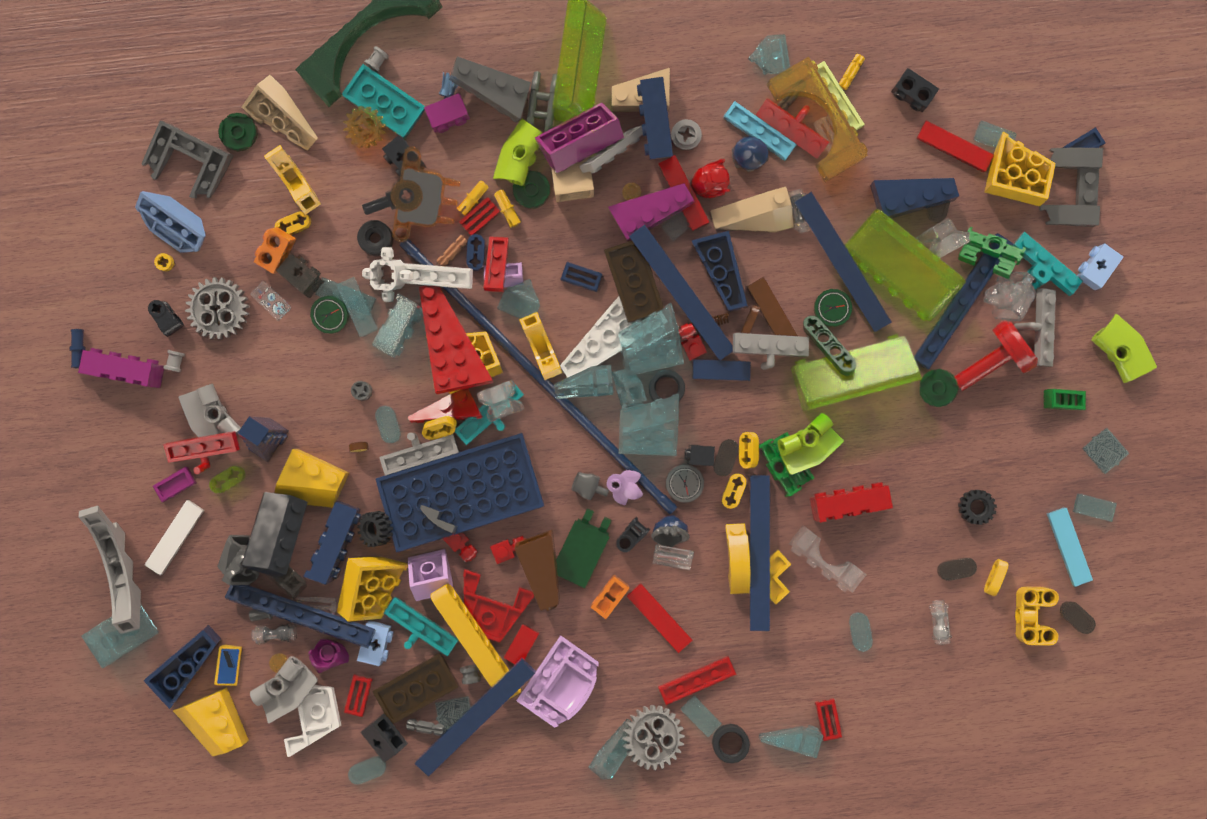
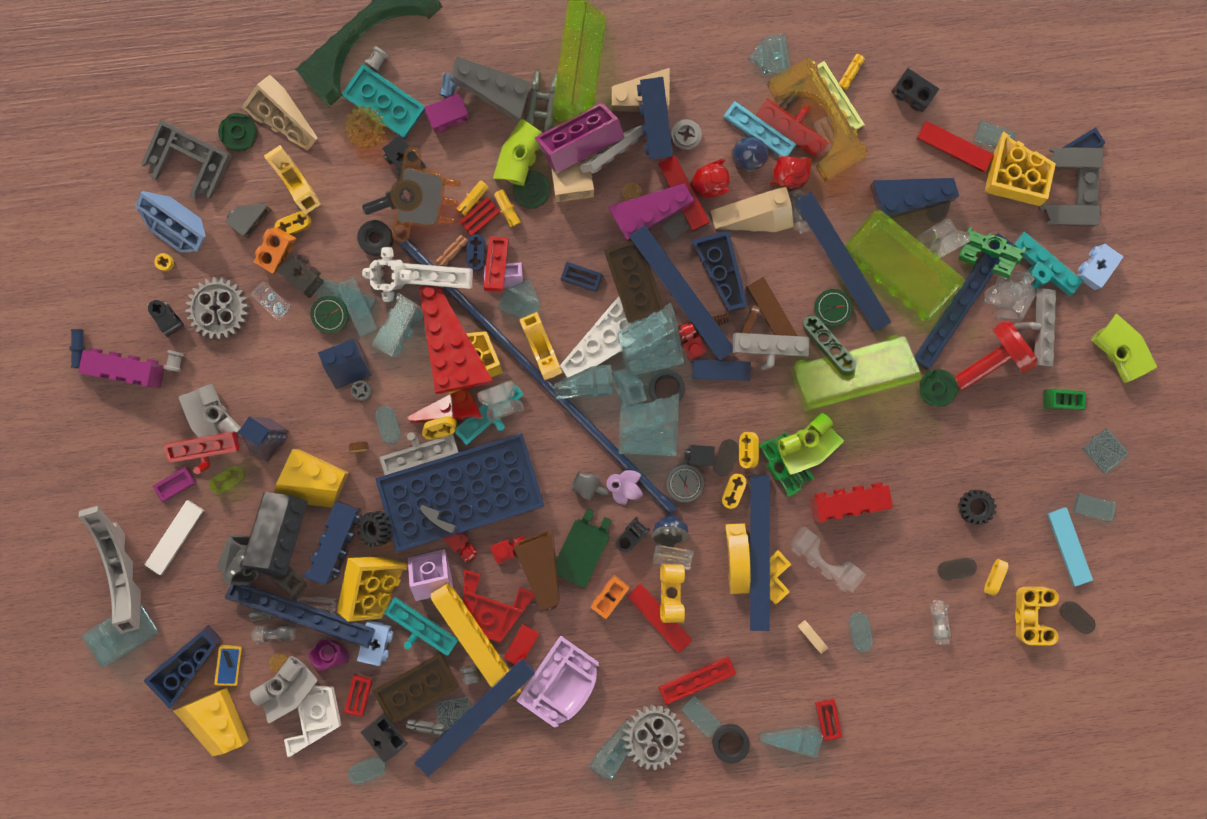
(247, 218): none -> dark grey slope
(345, 363): none -> dark blue slope
(671, 608): none -> yellow beam
(791, 172): none -> red helmet
(812, 637): none -> tan beam

